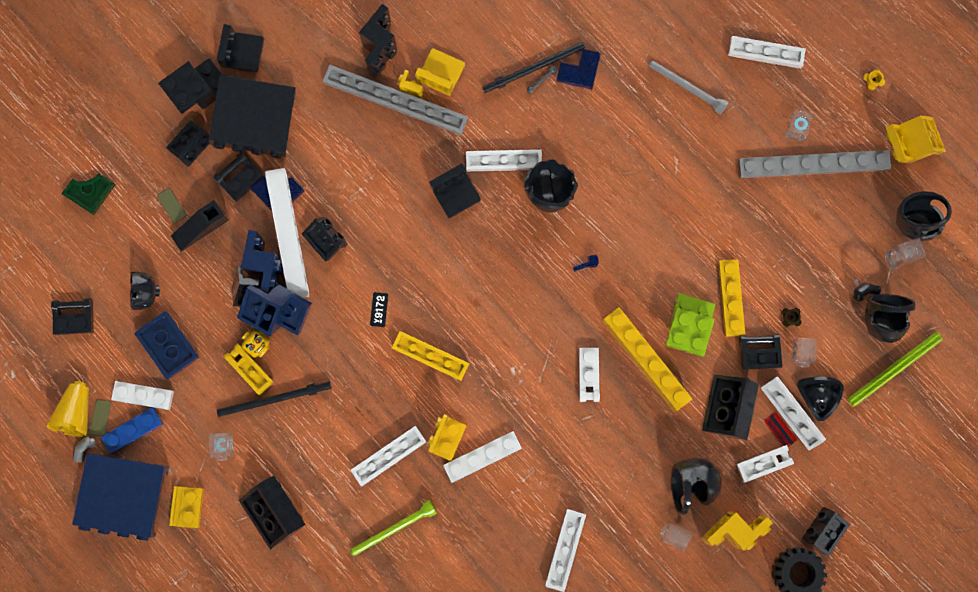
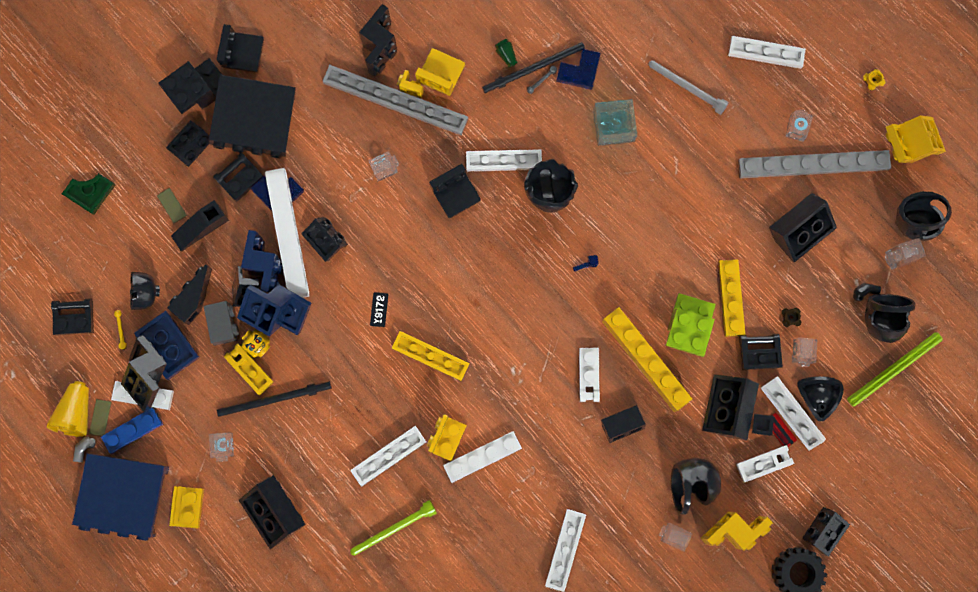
(122, 345): none -> yellow hinge
(143, 373): none -> black bracket
(191, 299): none -> black slope
(221, 323): none -> dark grey brick
(384, 166): none -> clear brick
(506, 52): none -> dark green cone
(615, 122): none -> clear light blue brick
(623, 424): none -> black hinge
(763, 424): none -> black plate
(803, 226): none -> black slope

